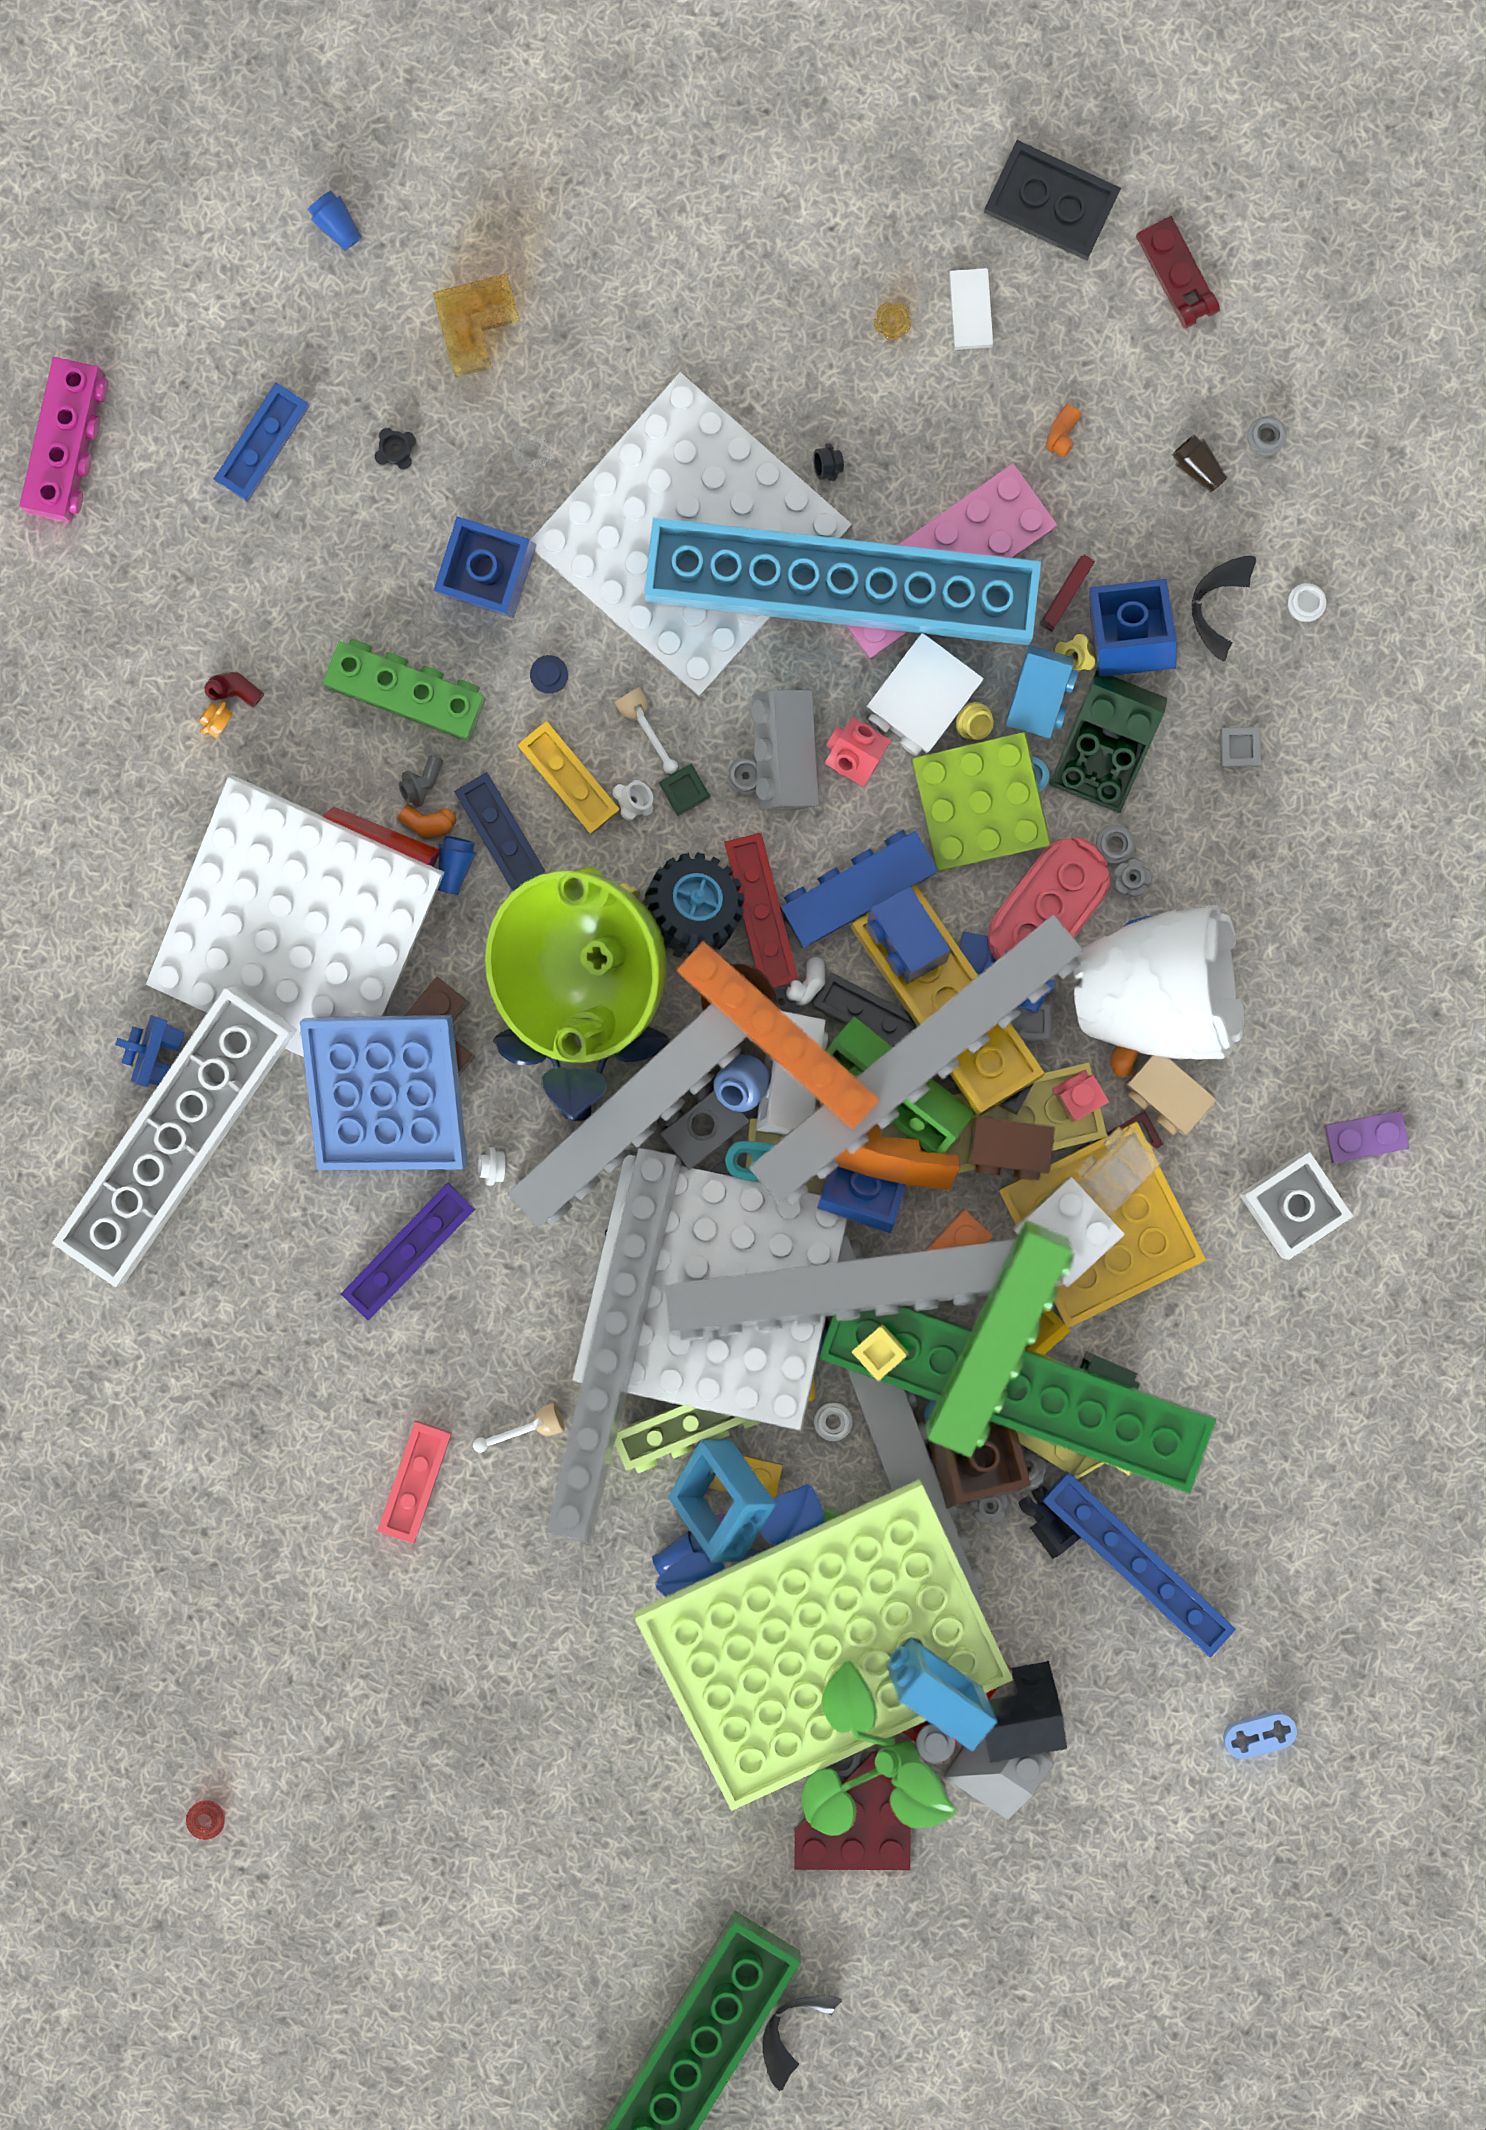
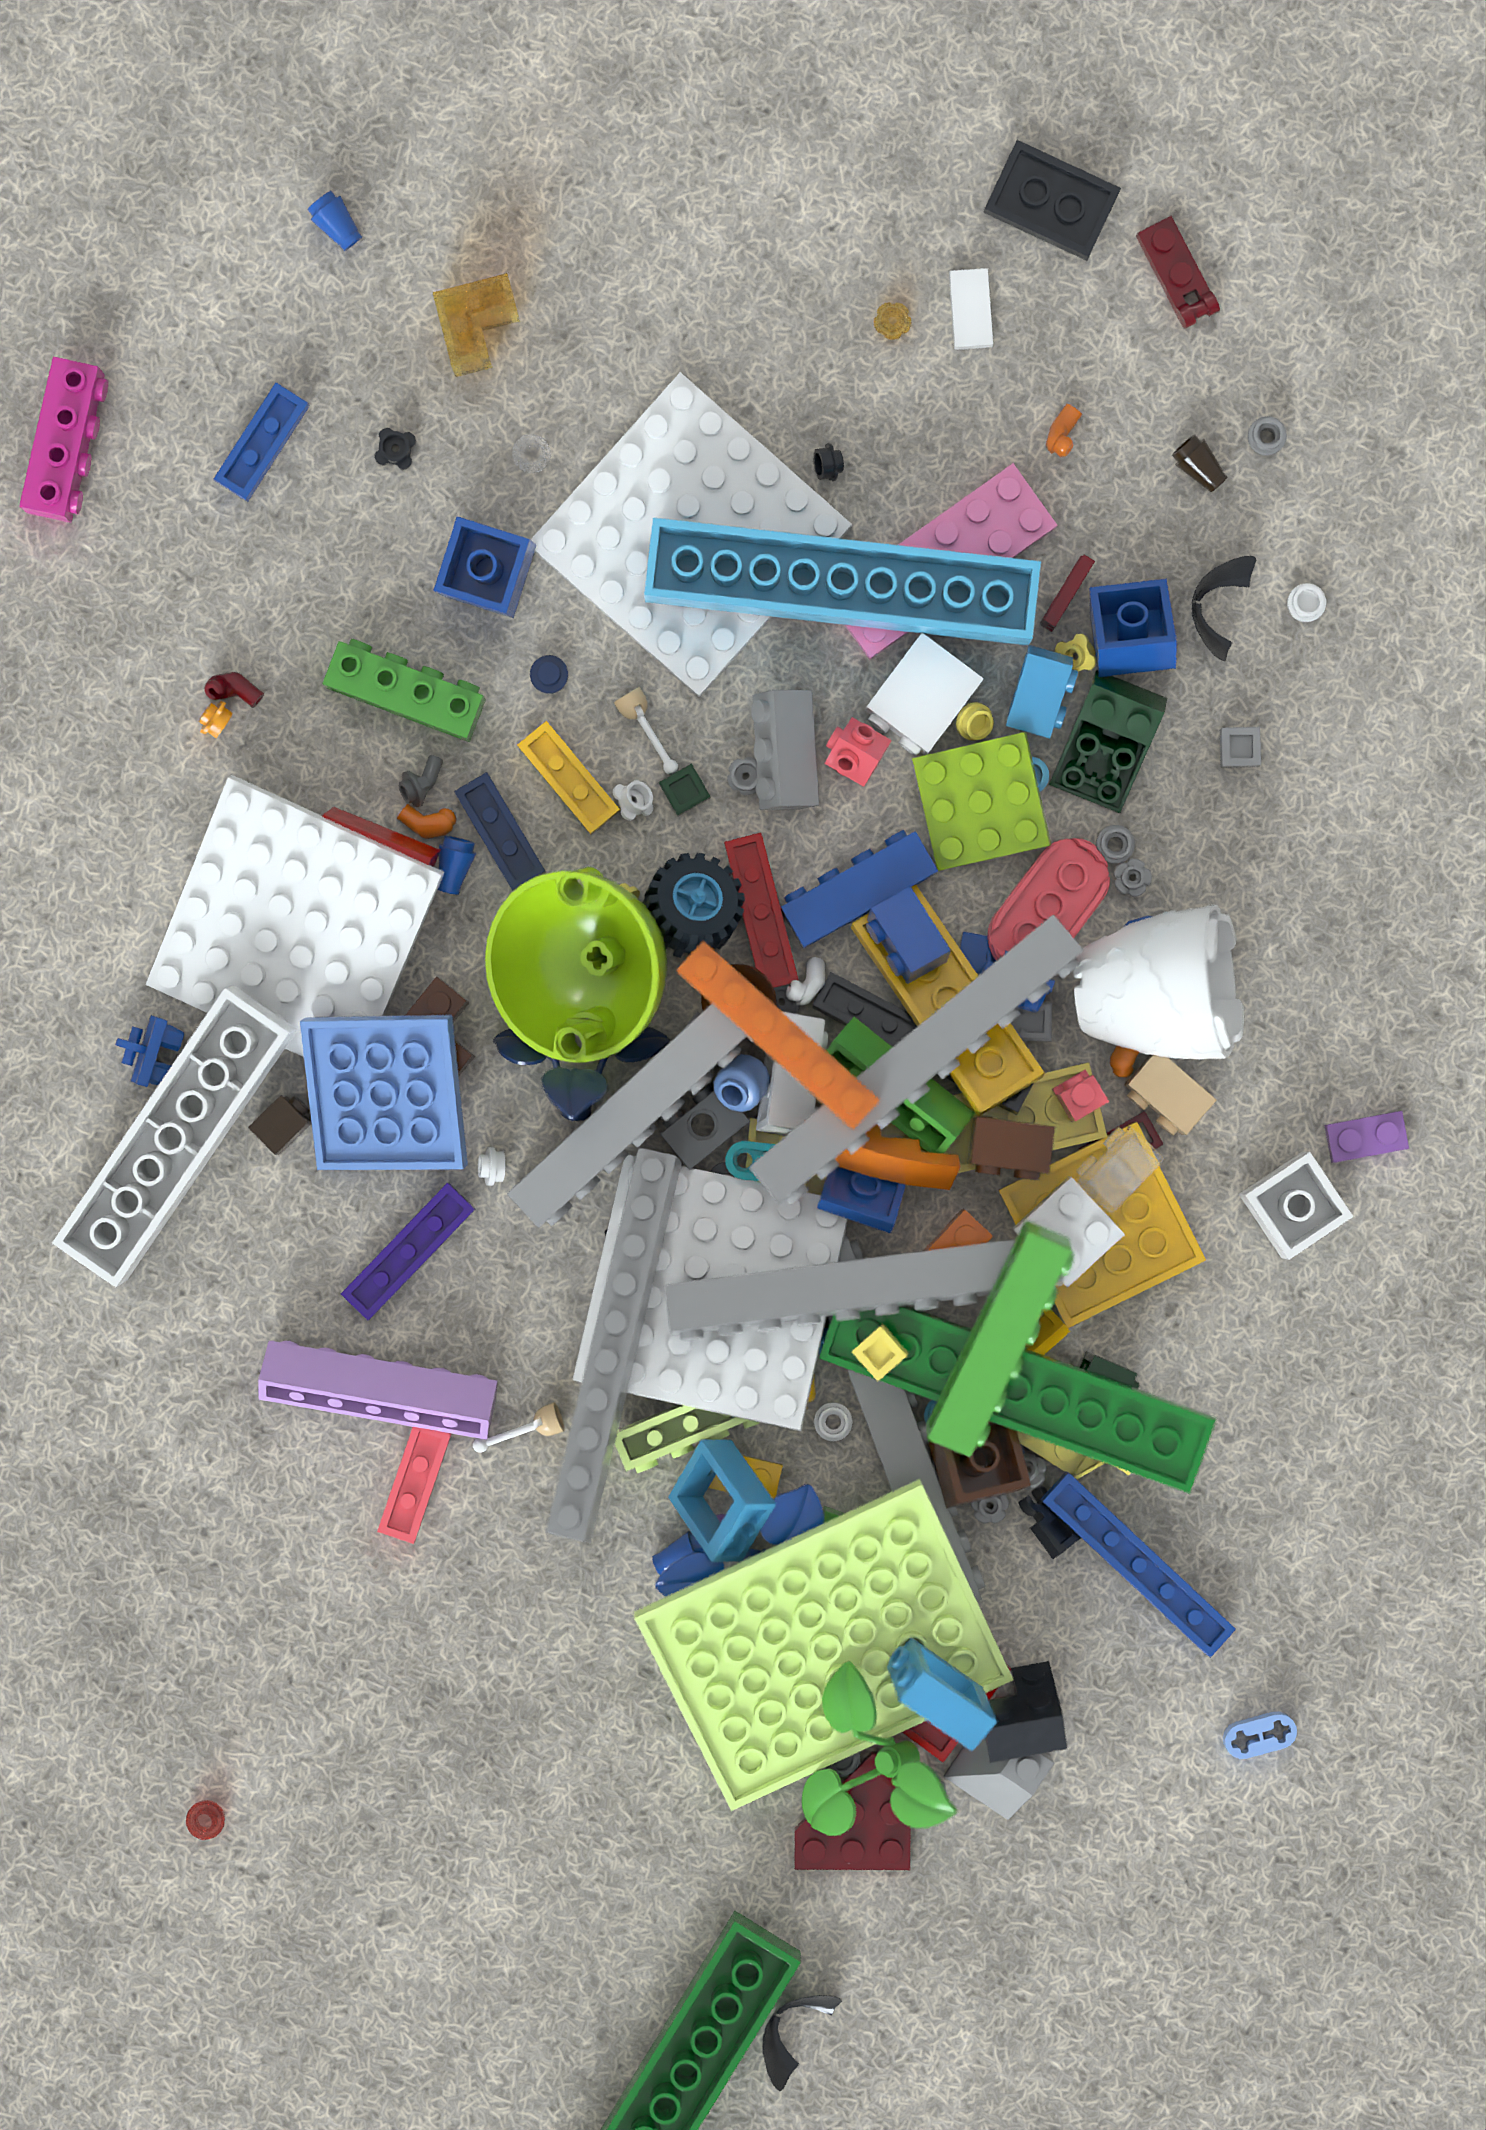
(281, 1123): none -> dark brown brick
(377, 1389): none -> lavender brick
(934, 1744): light grey plate -> none

